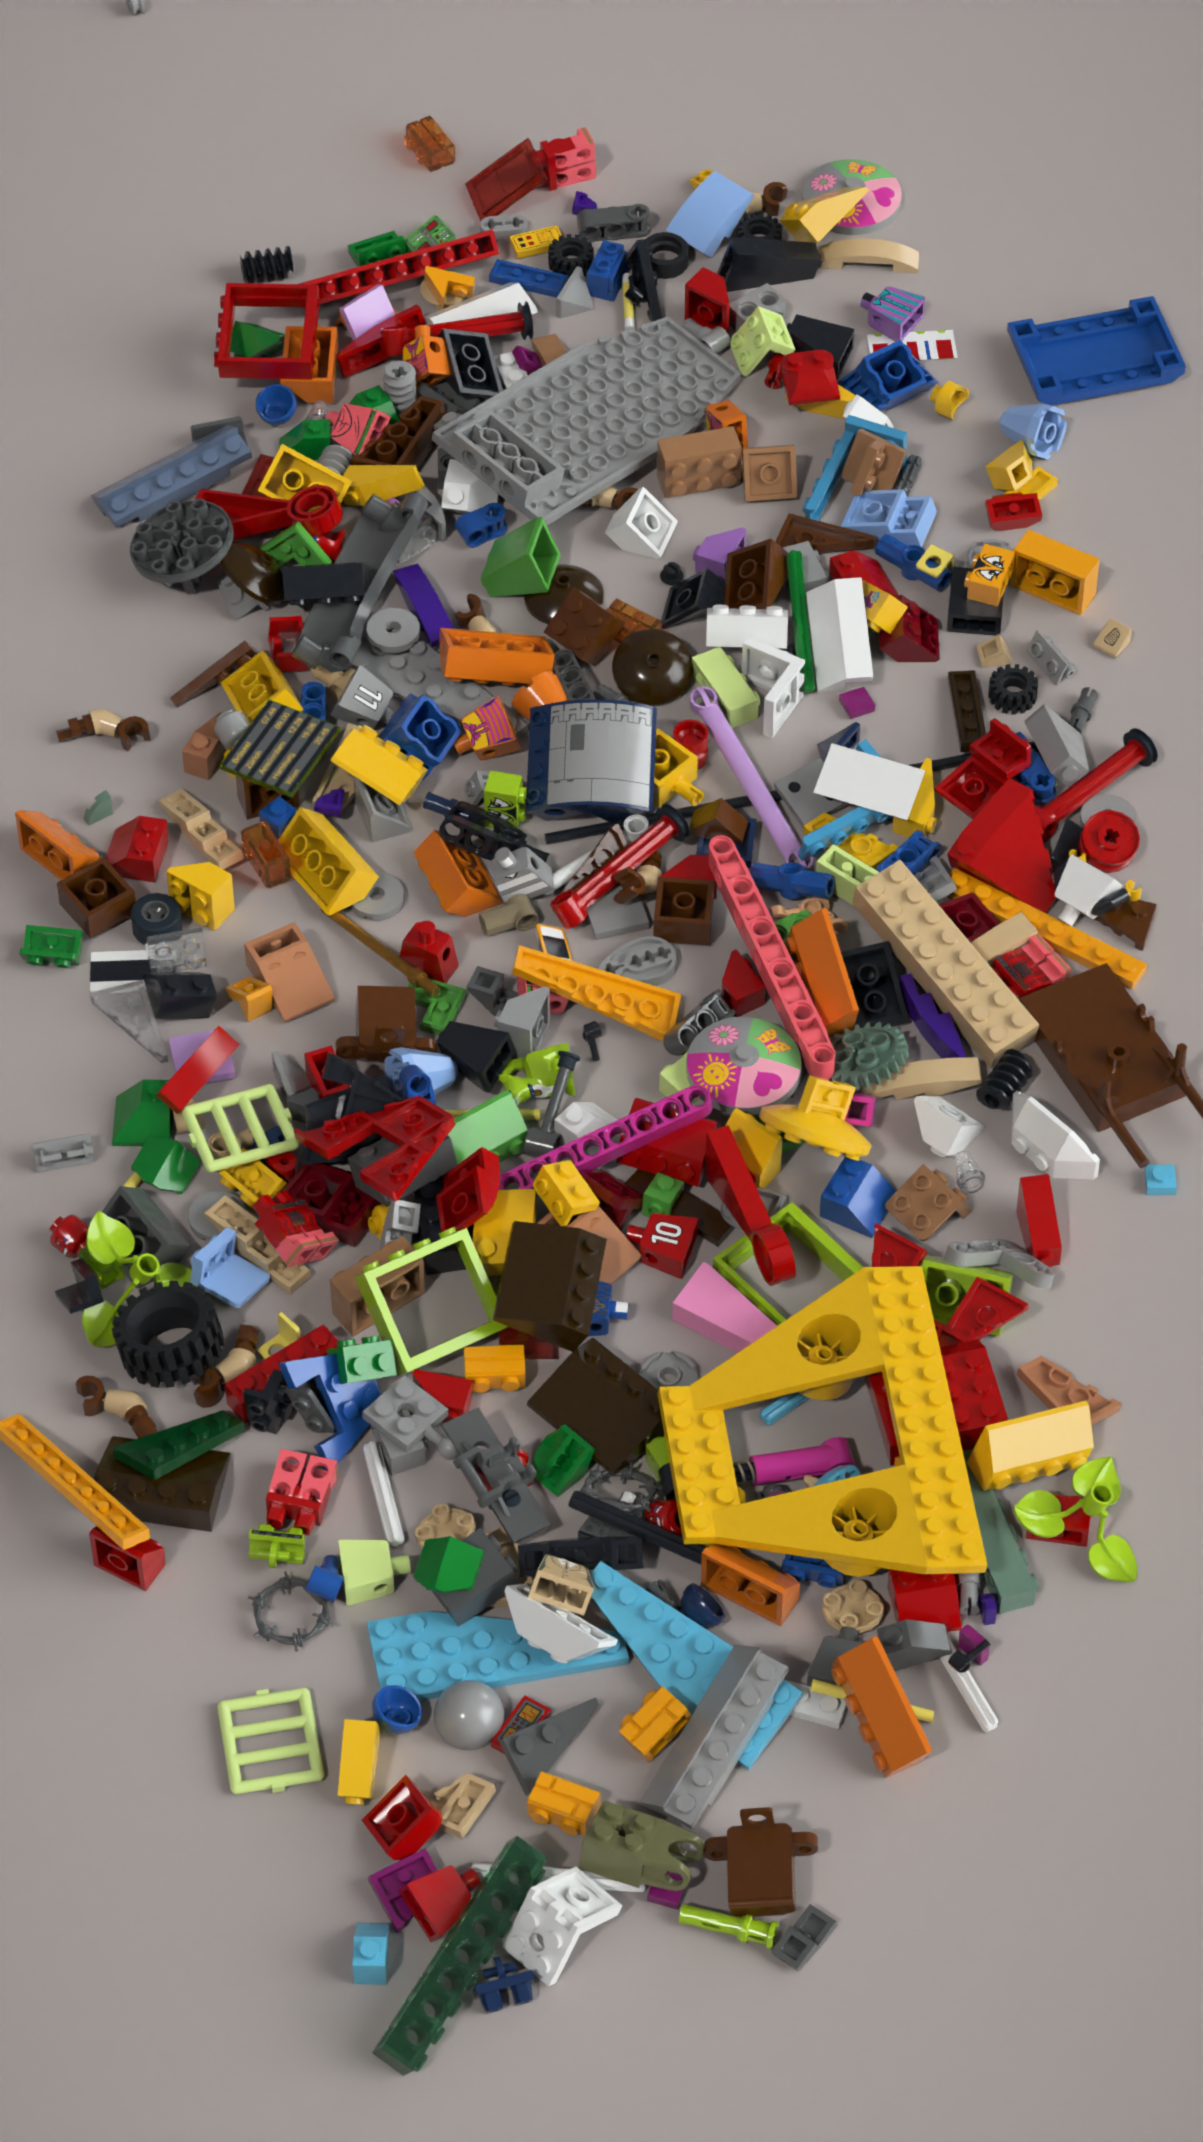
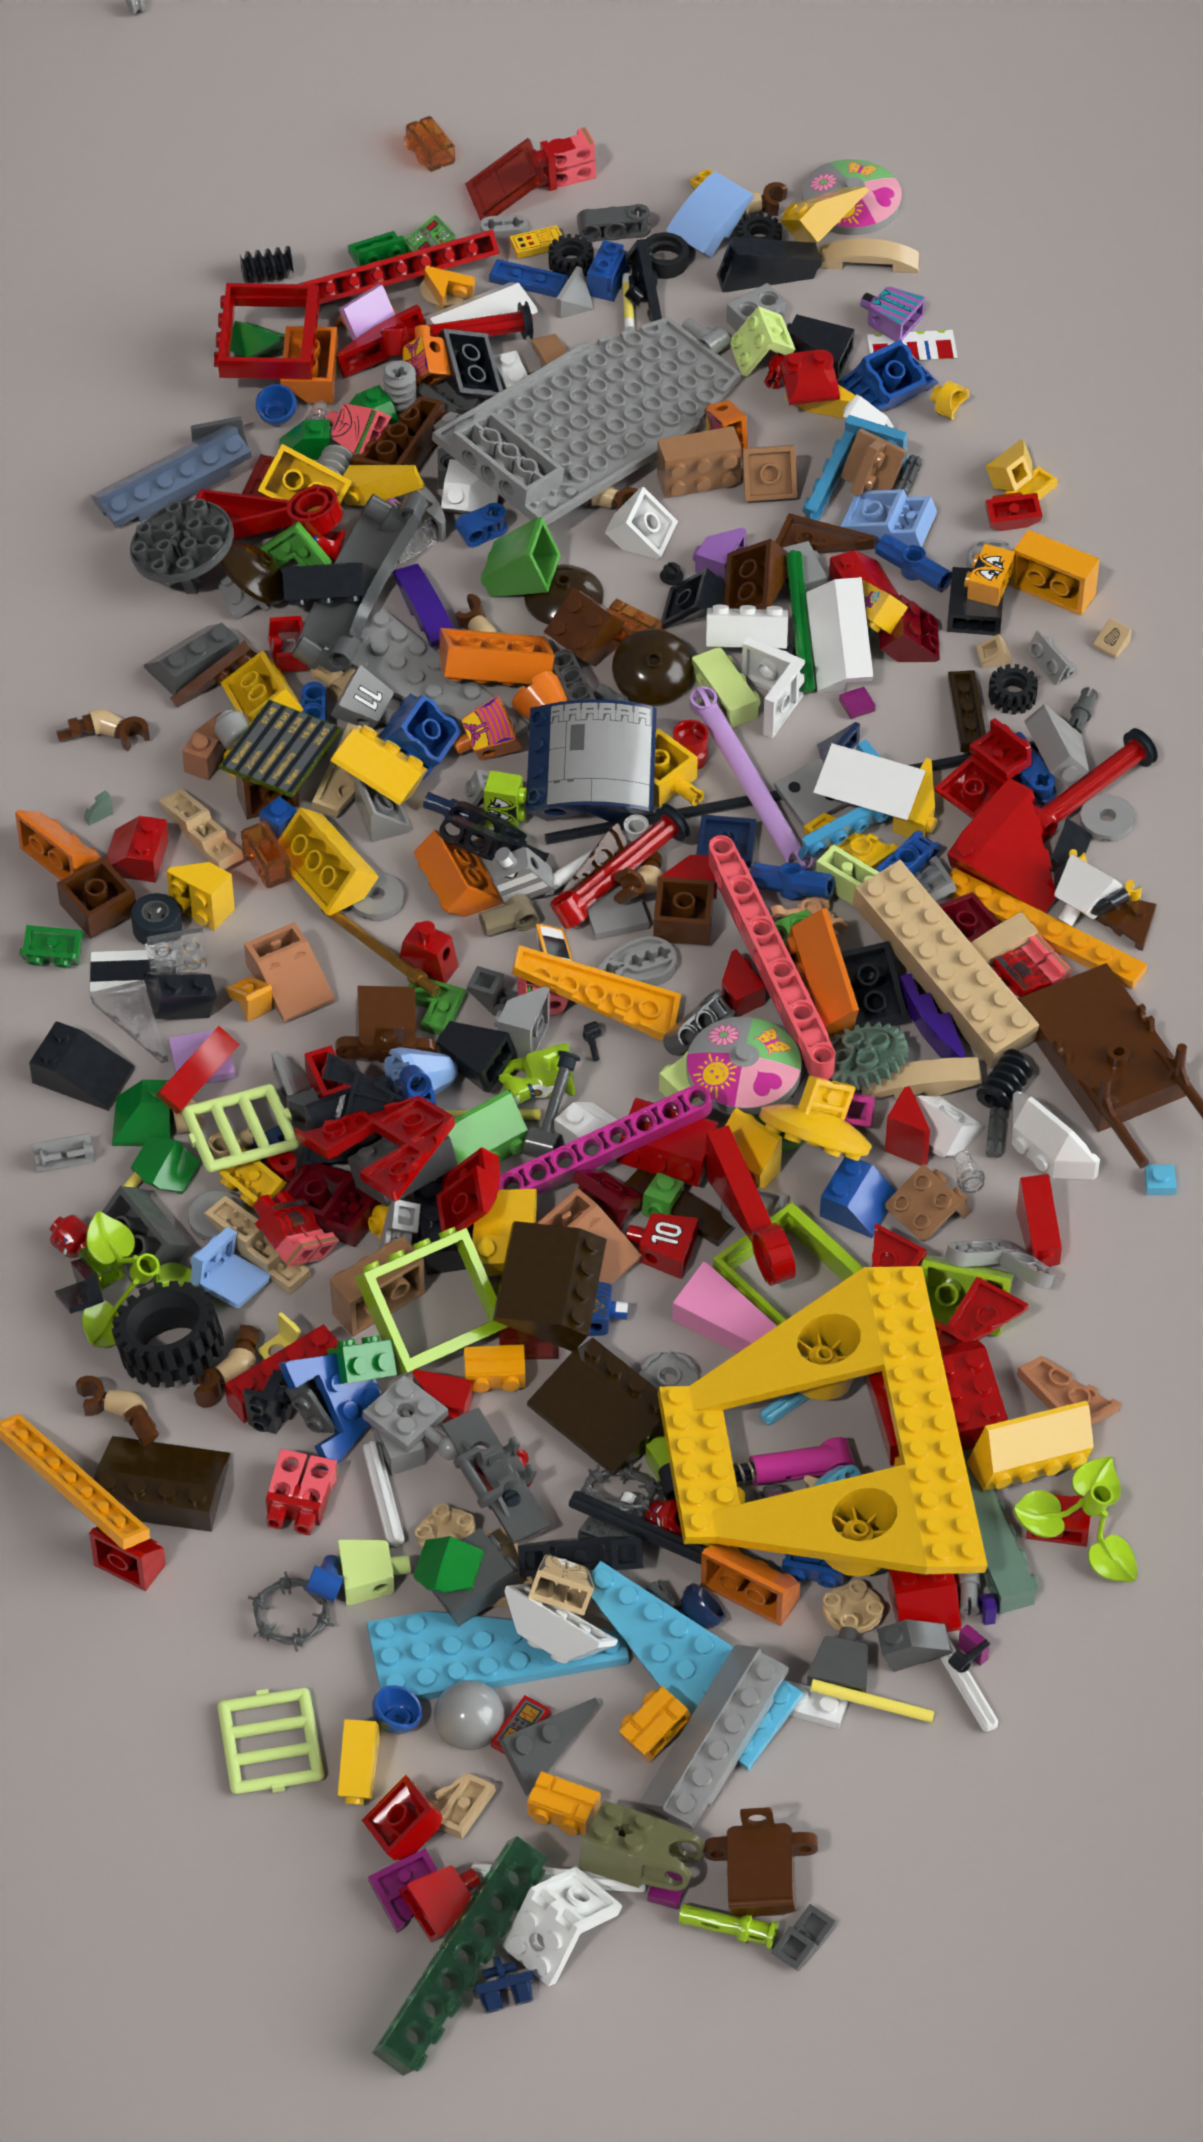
(79, 1067): none -> black slope
(175, 1446): dark green wing -> none
(192, 656): none -> dark grey slope
(277, 1546): lime hips -> none
(330, 803): dark purple tile -> none
(370, 1953): medium azure slope -> none
(393, 619): light grey tile -> none
(526, 359): magenta tile -> none
(562, 1460): green slope -> none
(564, 1191): yellow bracket -> none
(582, 202): dark purple tile -> none
(707, 300): red slope -> none
(718, 819): reddish brown slope -> none
(880, 1707): orange slope -> none
(907, 1130): none -> red slope
(939, 556): light yellow bracket -> none
(995, 1132): none -> dark grey axle
(1037, 426): light blue cone -> none
(1097, 353): blue slope -> none
(1115, 828): red wheel -> none

